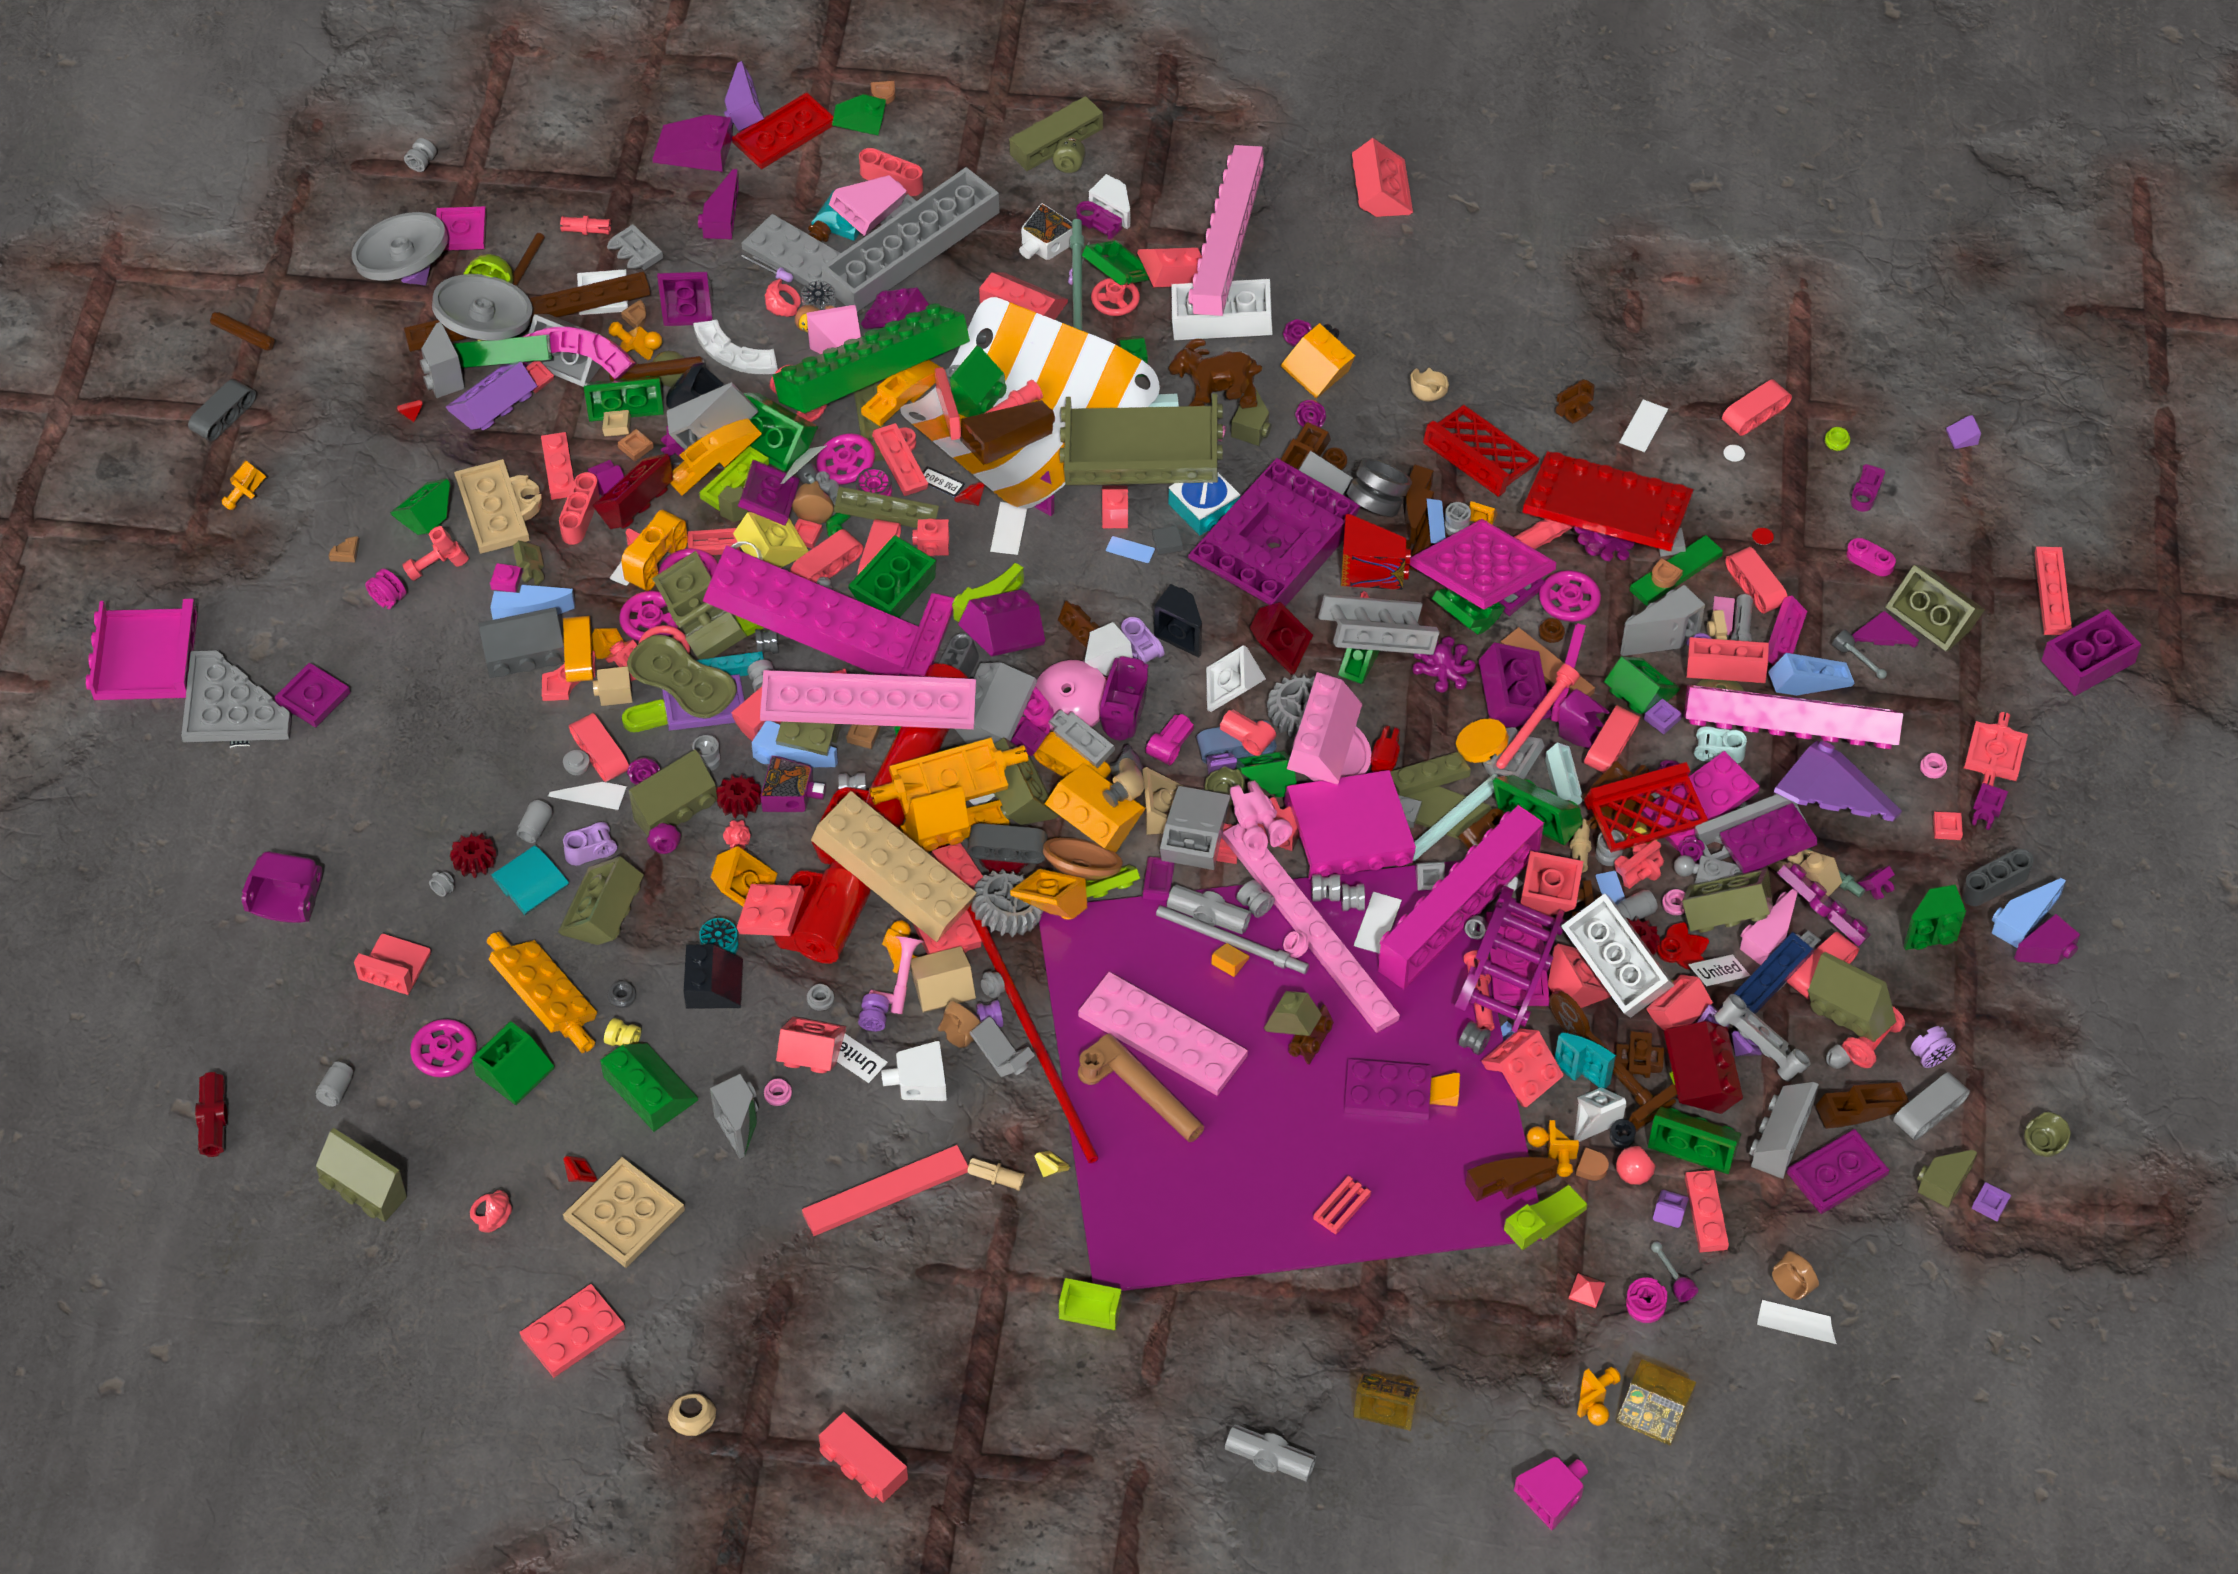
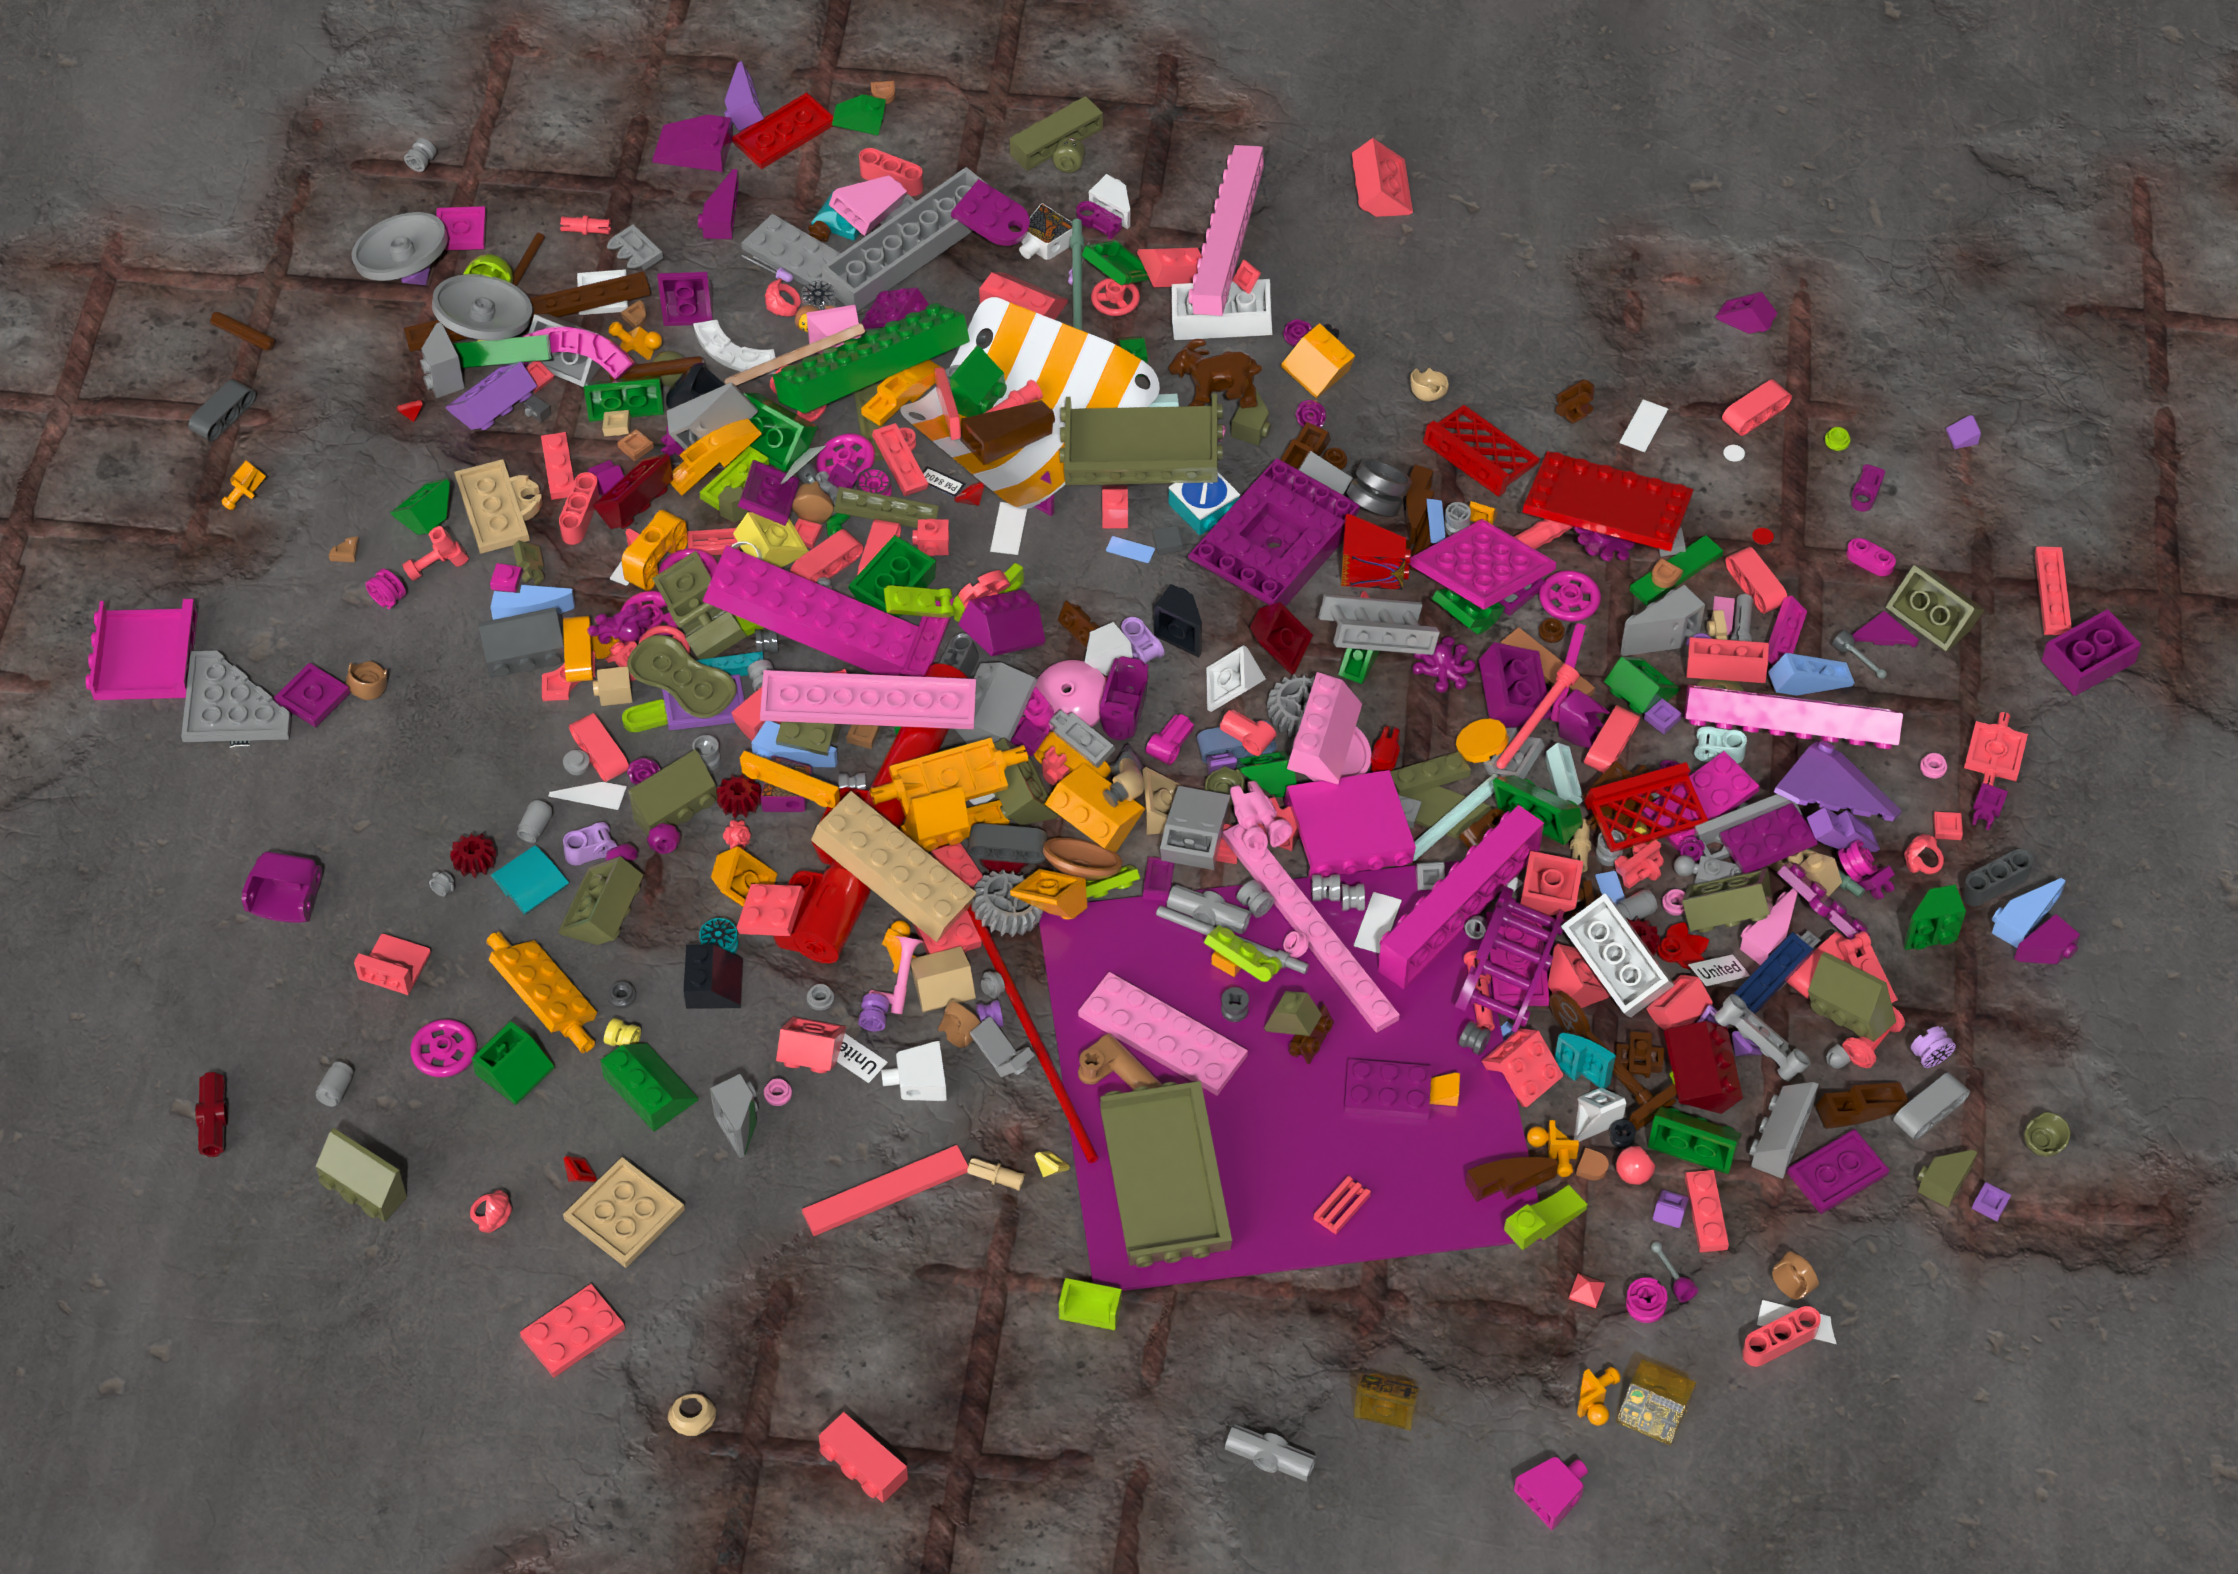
(366, 680): none -> medium nougat hair
(537, 408): none -> flat silver piece
(625, 625): none -> magenta animal
(626, 851): none -> magenta plate
(789, 779): none -> light orange plate
(796, 354): none -> tile
(843, 476): none -> magenta tile
(918, 601): none -> lime plate
(988, 585): none -> coral plate
(992, 214): none -> magenta plate
(1054, 767): none -> coral plate
(1165, 1173): none -> olive panel
(1231, 1011): none -> dark grey wheel
(1243, 953): none -> lime plate
(1246, 276): none -> coral slope
(1748, 313): none -> magenta slope
(1787, 1325): none -> coral beam
(1841, 830): none -> medium lavender slope
(1857, 860): none -> dark pink wheel
(1868, 961): none -> coral plate
(1914, 862): none -> coral piece

